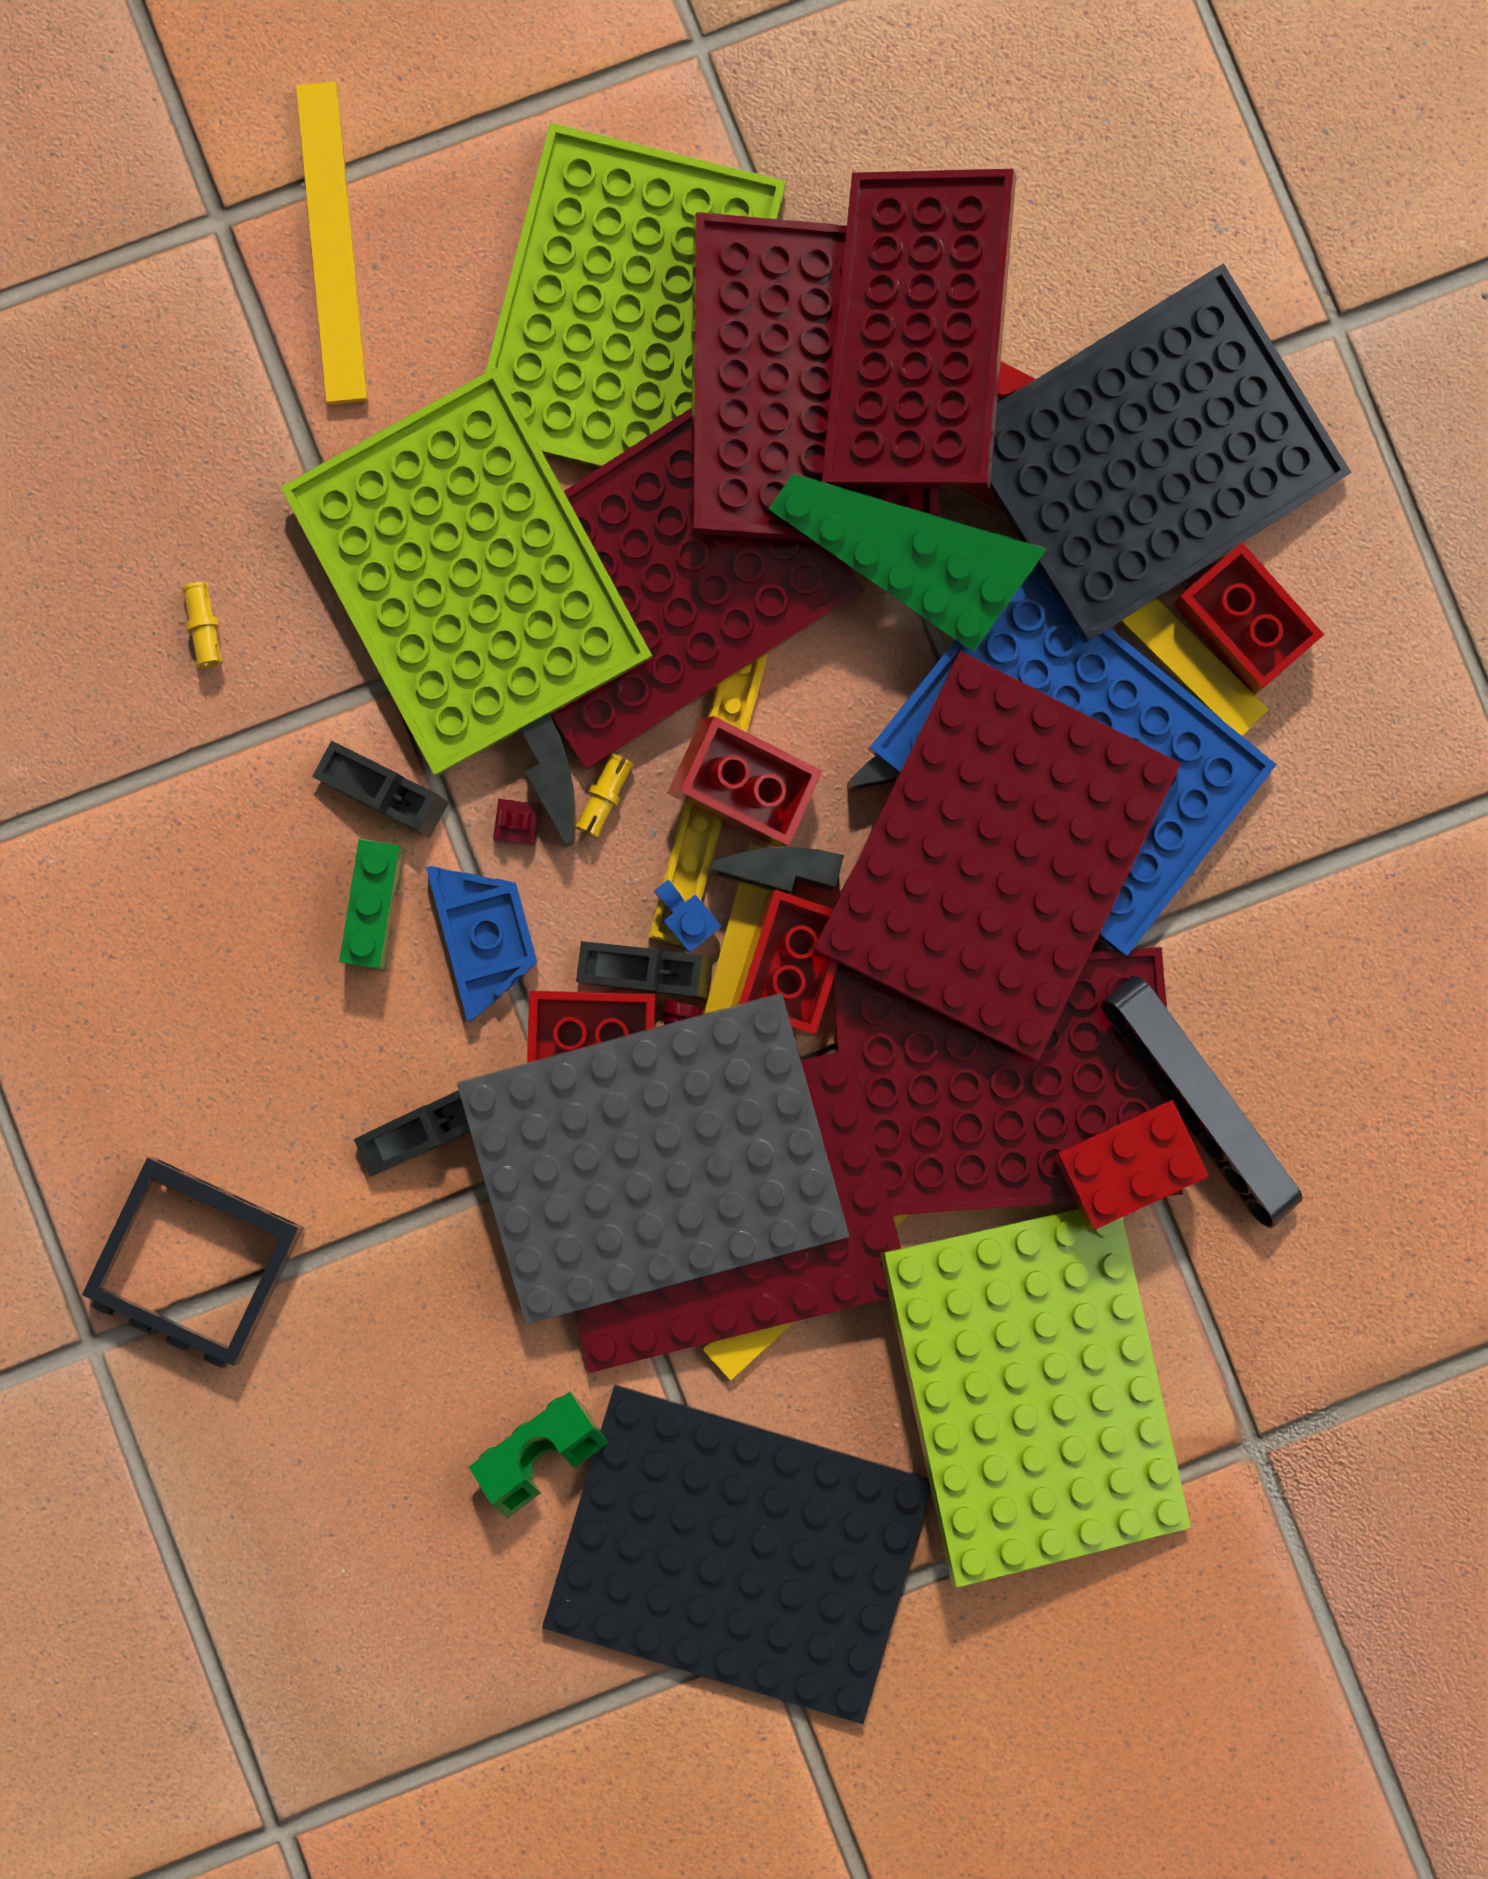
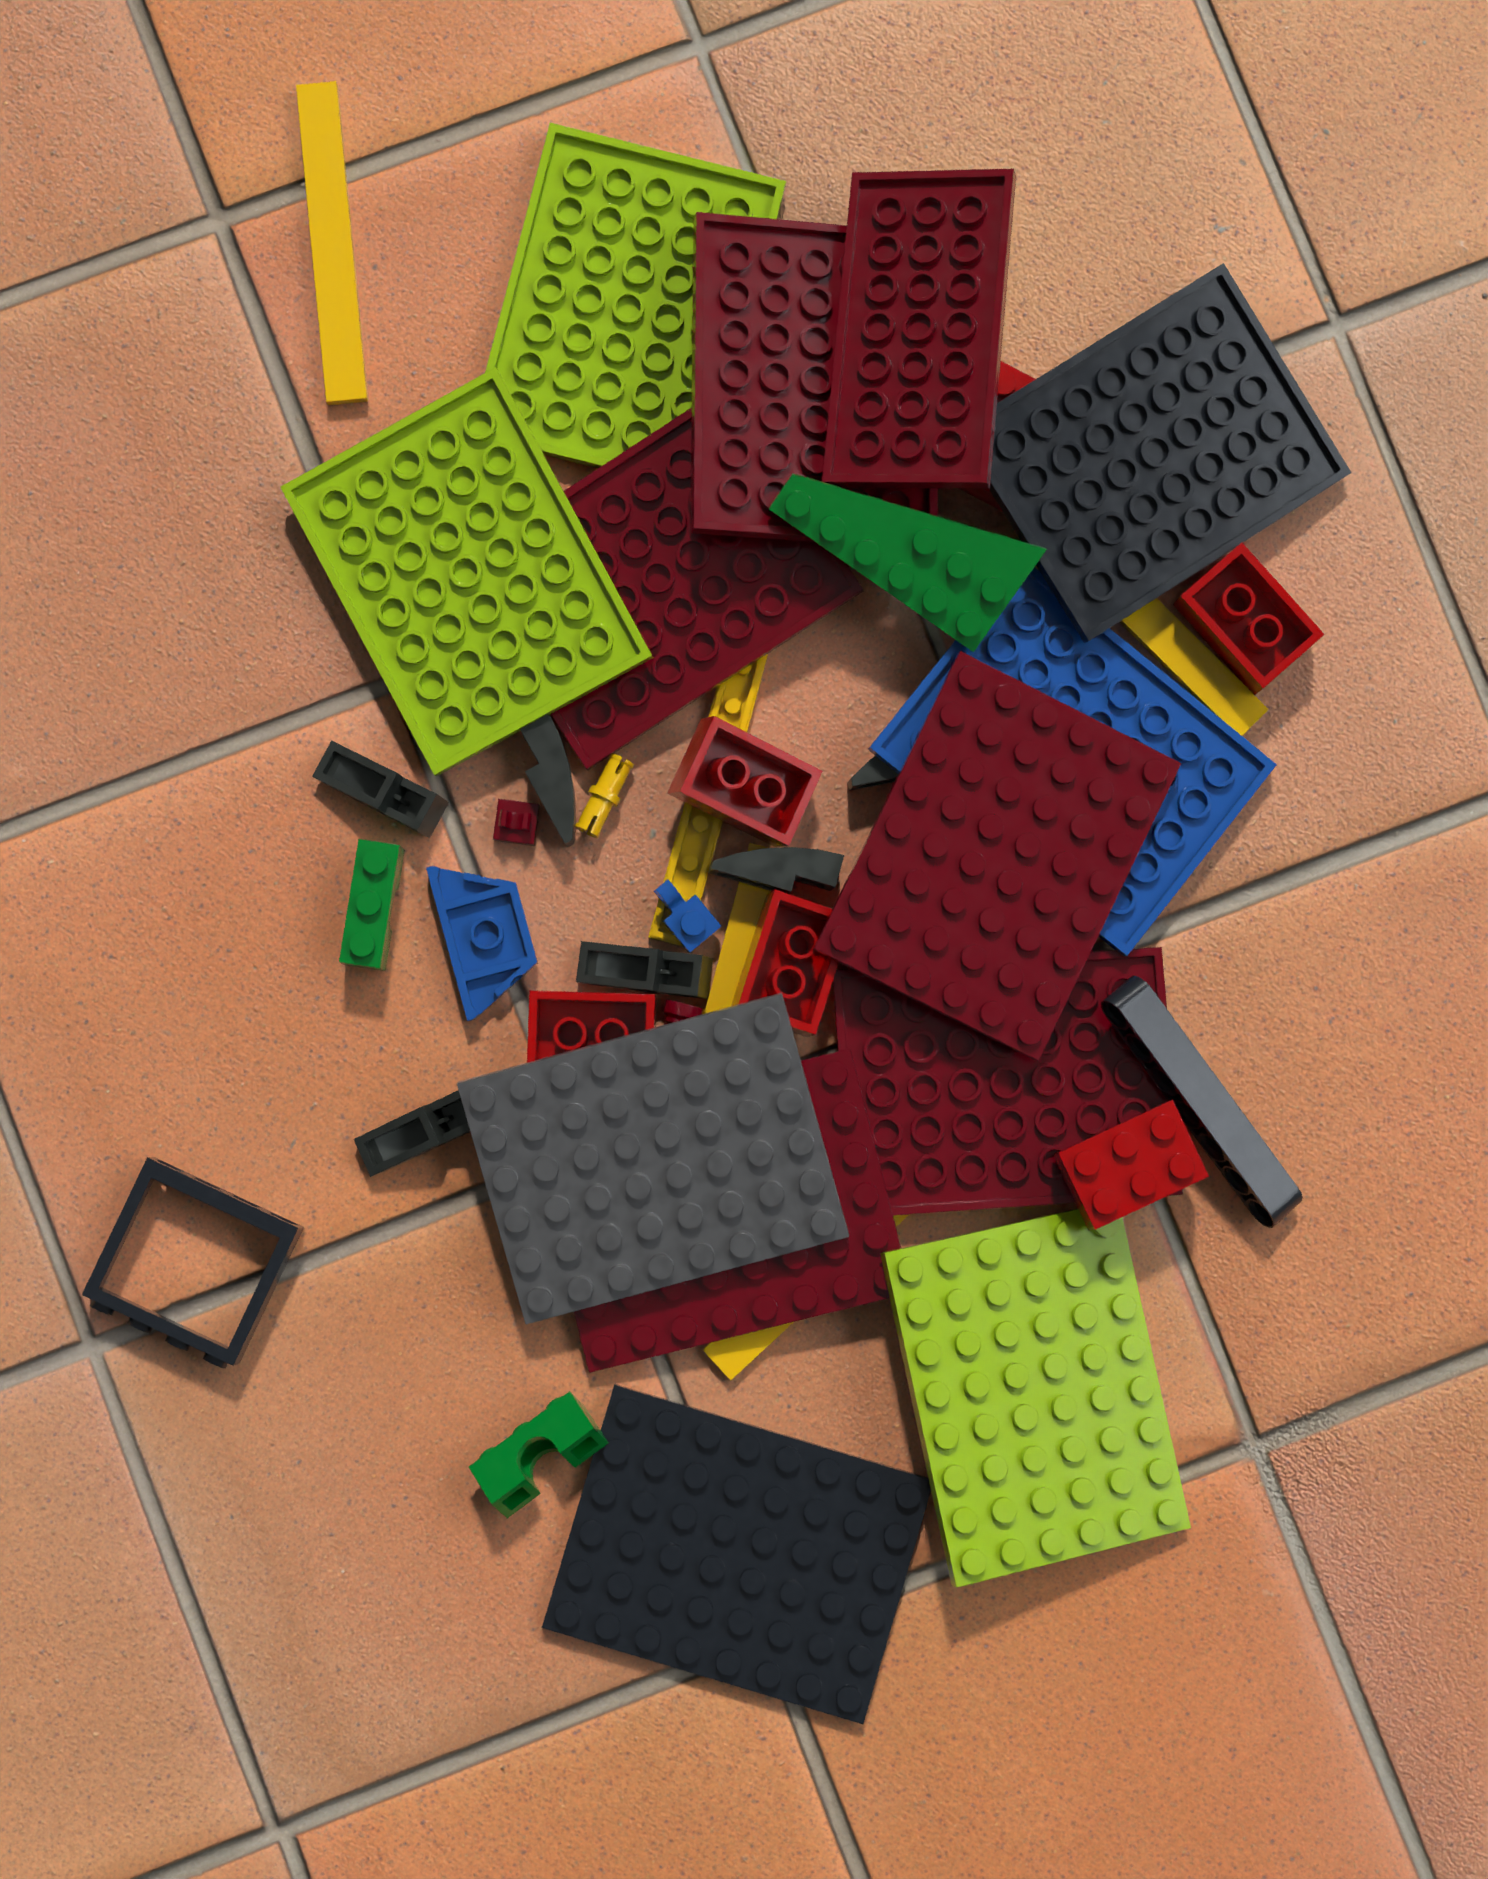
(202, 624): yellow pin -> none

